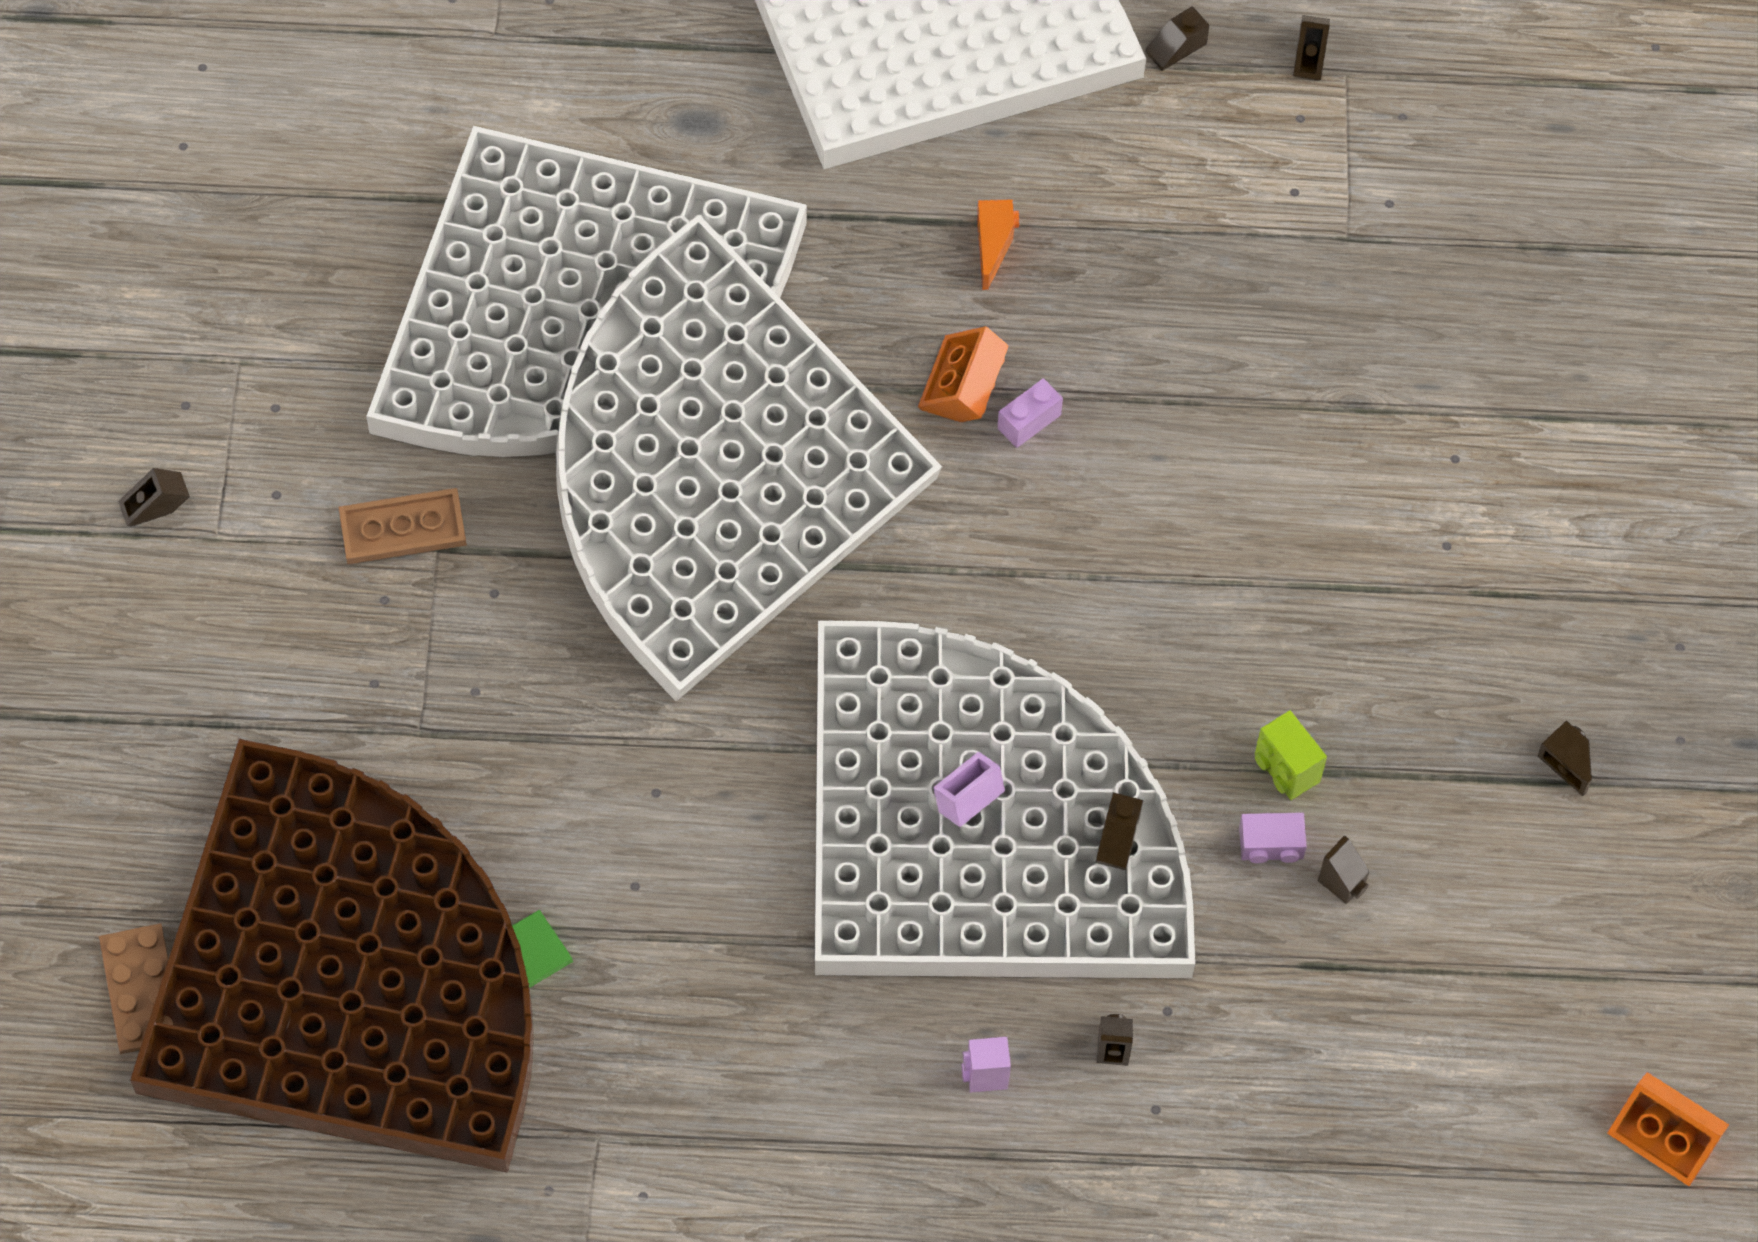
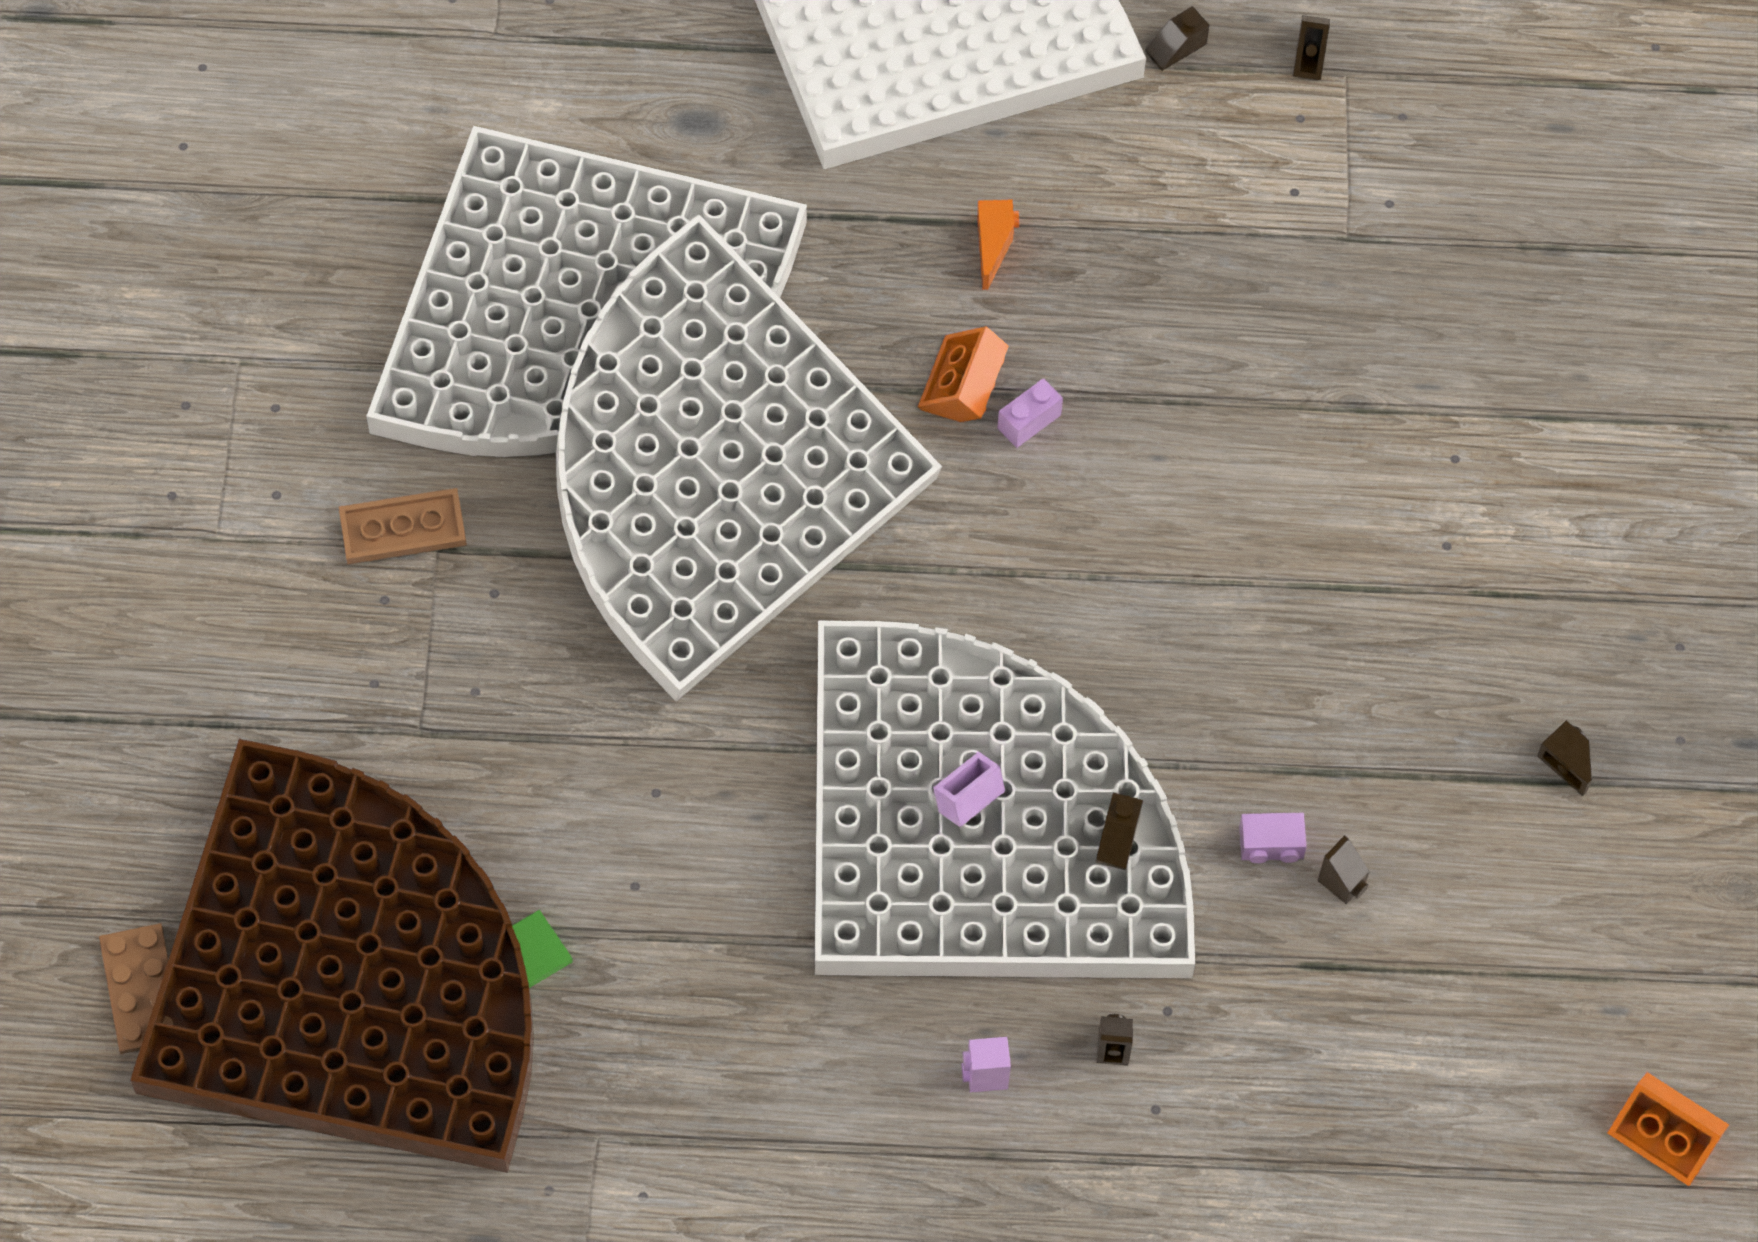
(154, 496): dark brown slope -> none
(1290, 755): lime brick -> none

